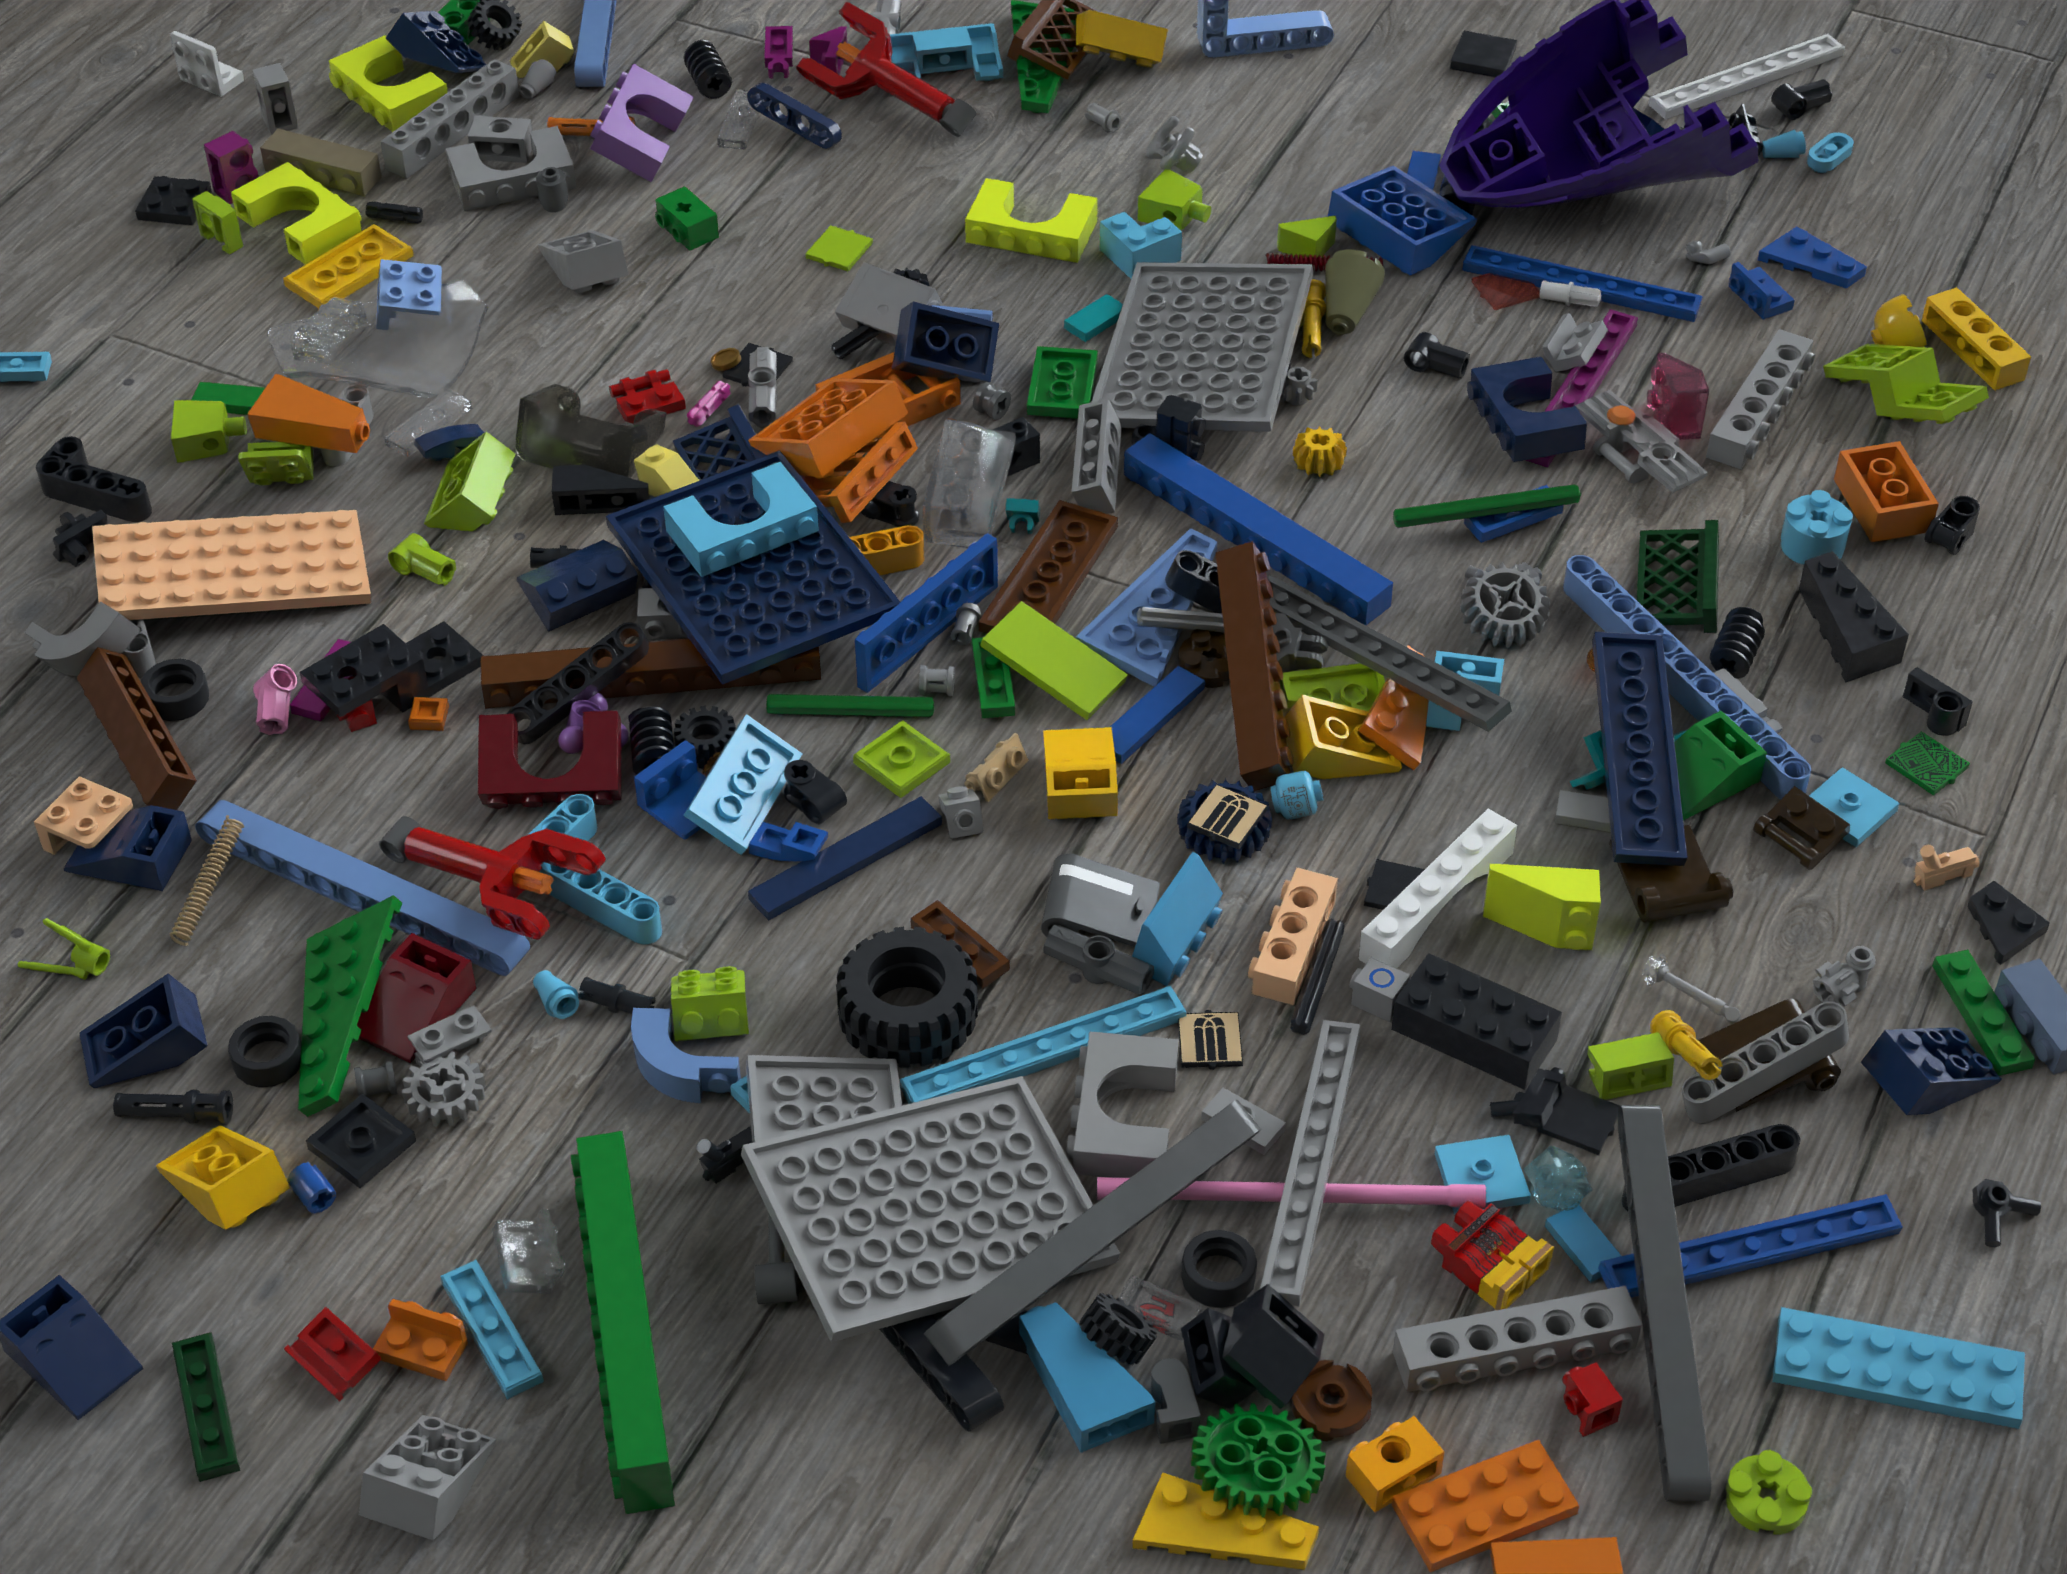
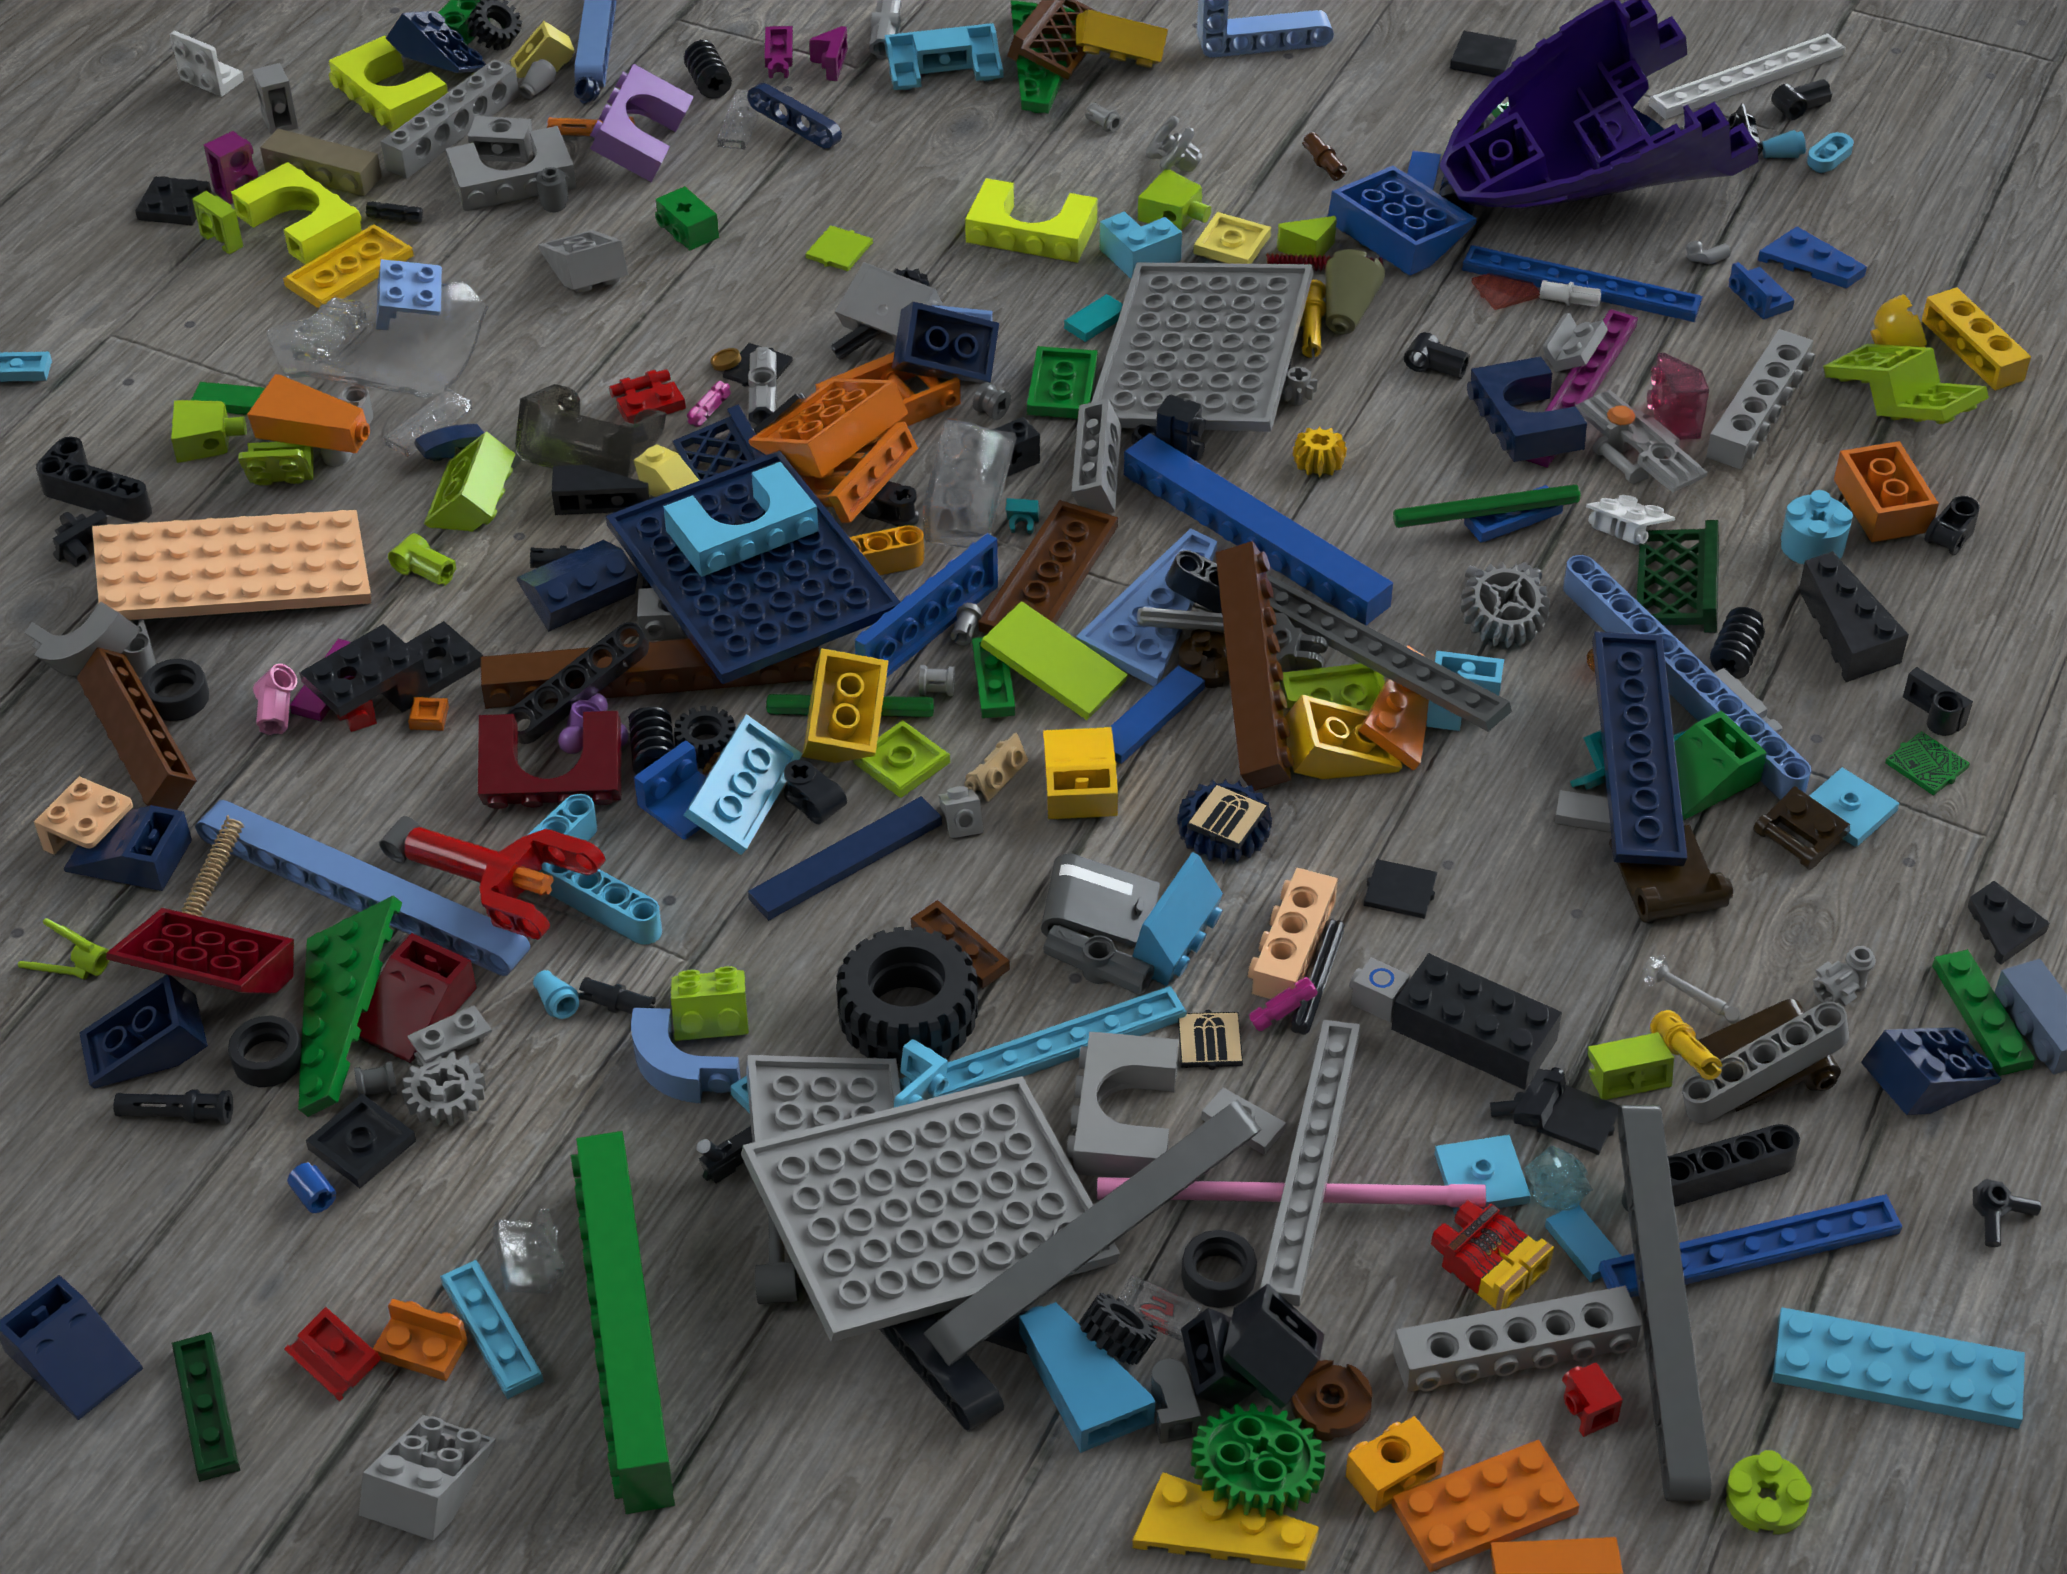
(208, 952): none -> dark red slope
(225, 1176): yellow slope -> none
(586, 89): none -> dark blue plate
(781, 844): blue slope -> none
(784, 408): none -> black piece
(845, 707): none -> yellow slope
(875, 67): red piece -> none
(925, 1069): none -> medium azure bracket
(1232, 239): none -> light yellow plate
(1283, 1004): none -> dark pink axle
(1296, 795): medium azure head -> none
(1324, 156): none -> reddish brown pin
(1403, 922): white arch -> none
(1545, 903): neon yellow slope -> none
(1626, 518): none -> white hinge
(1943, 867): light nougat piece -> none

